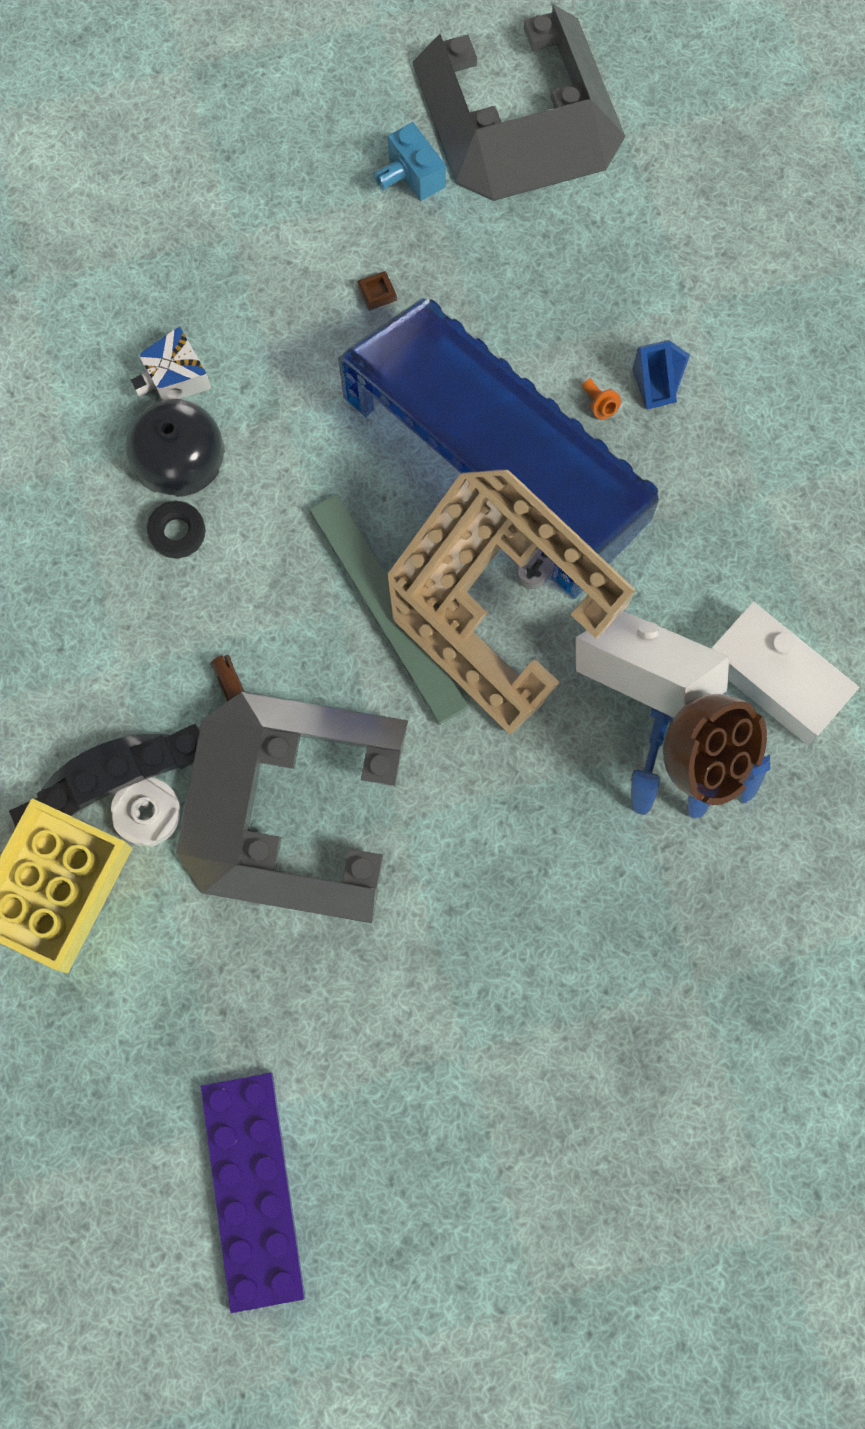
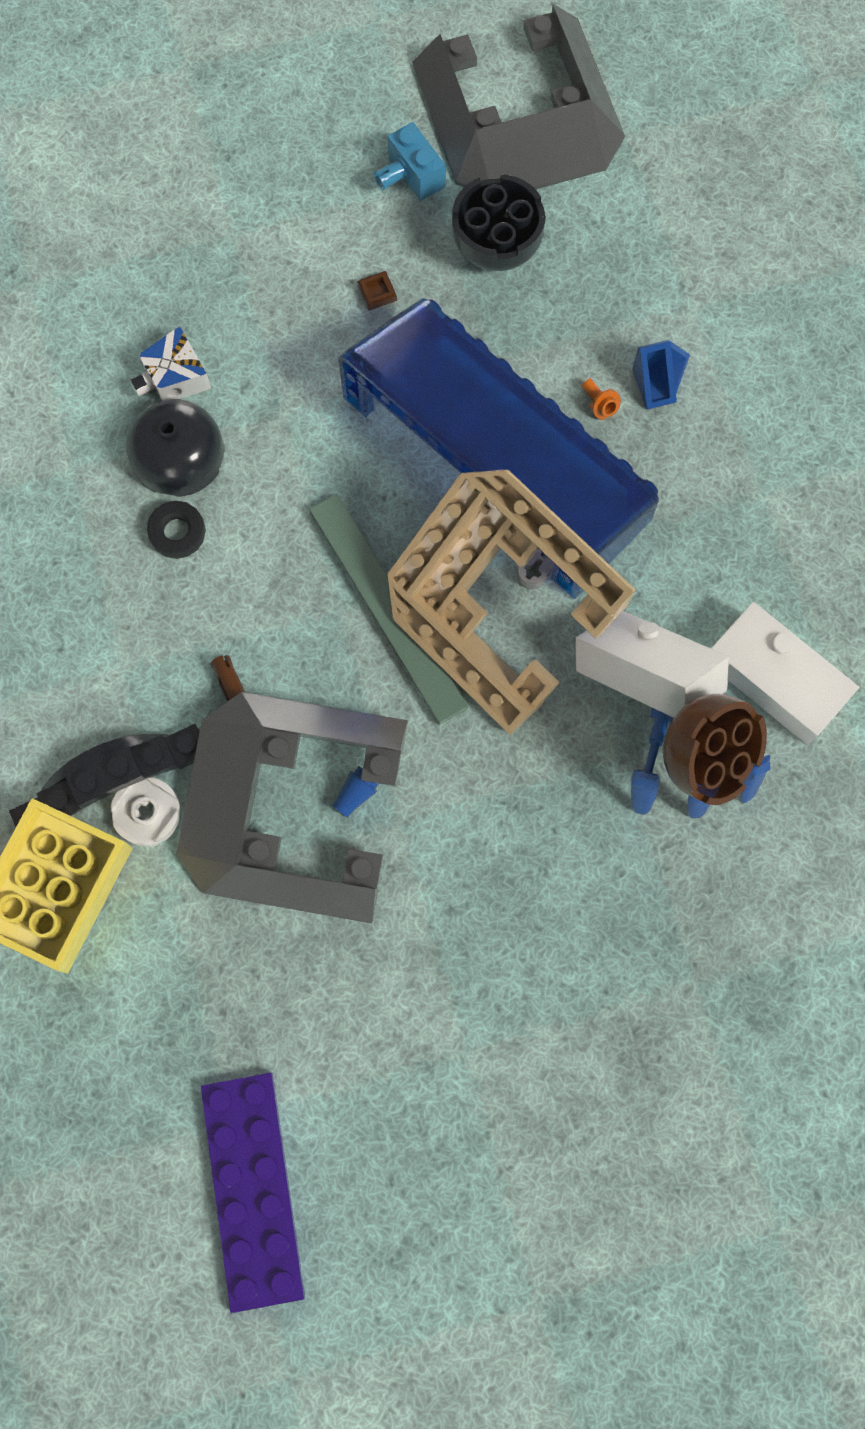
(354, 793): none -> blue cone
(498, 222): none -> black cylinder

